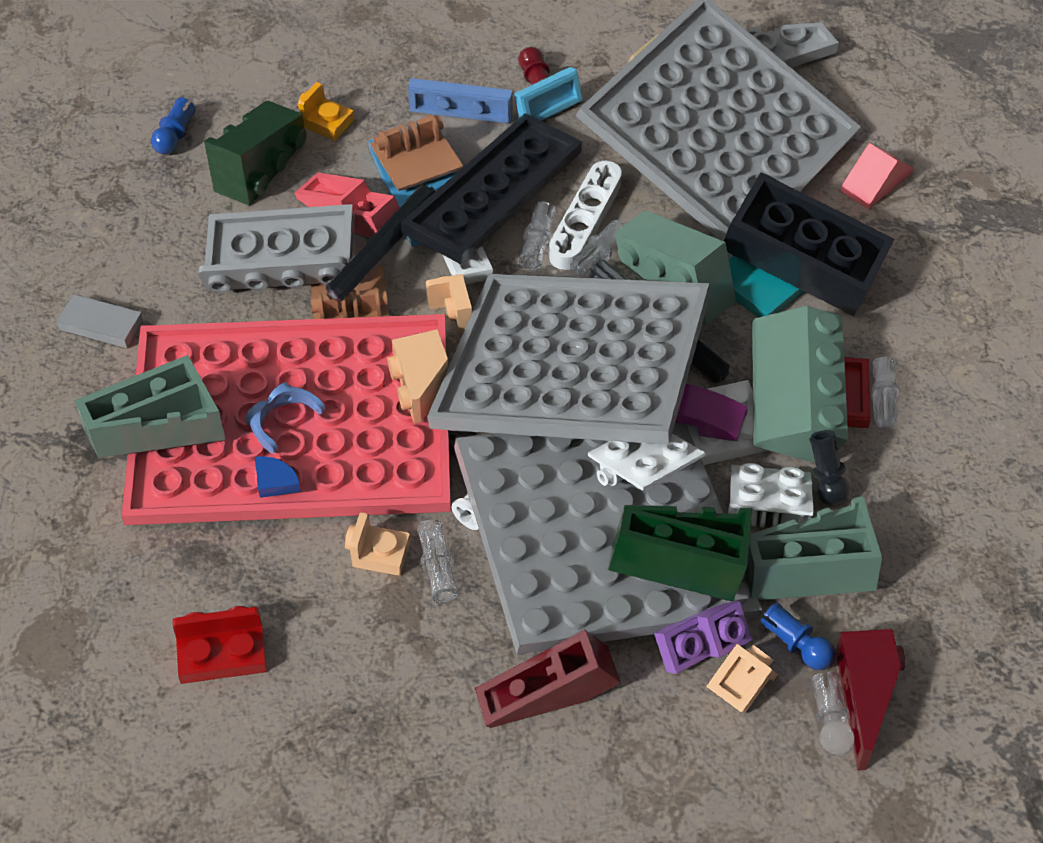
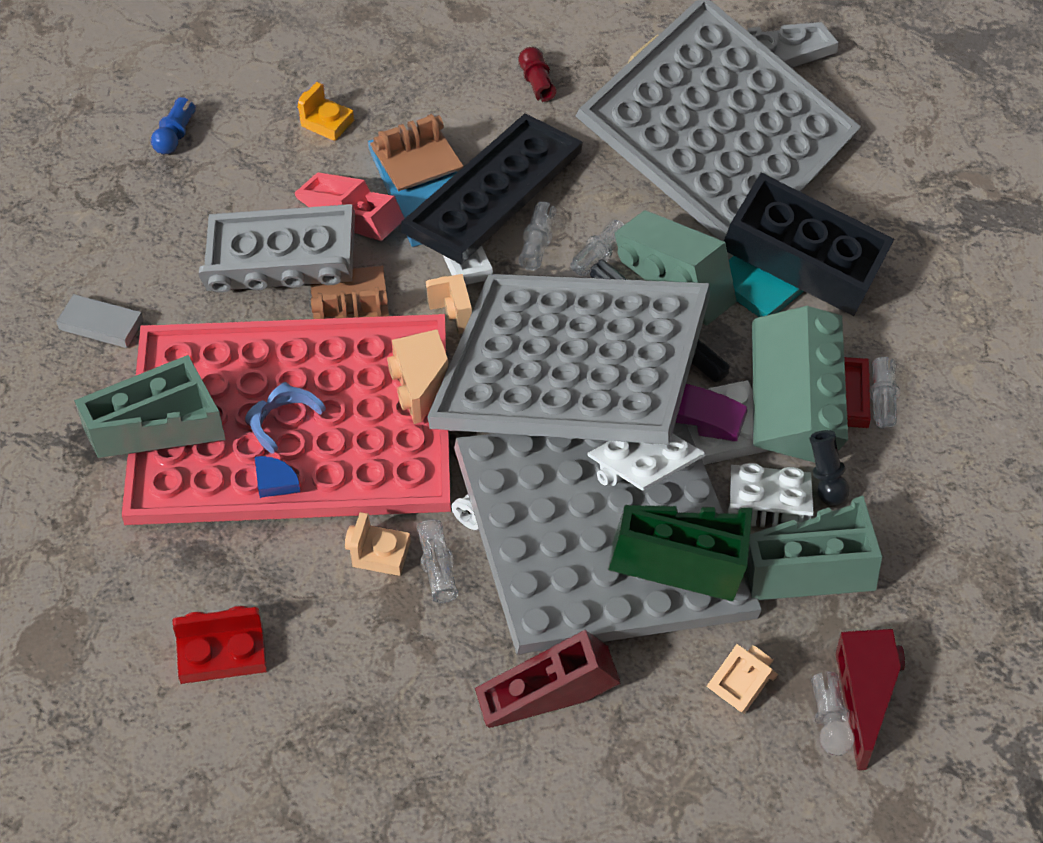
(254, 151): dark green wedge -> none
(375, 247): black axle -> none
(460, 100): medium blue tile -> none
(550, 95): medium azure tile -> none
(589, 215): white beam -> none
(703, 635): medium lavender slope -> none
(816, 652): blue pin -> none
(874, 176): coral slope -> none

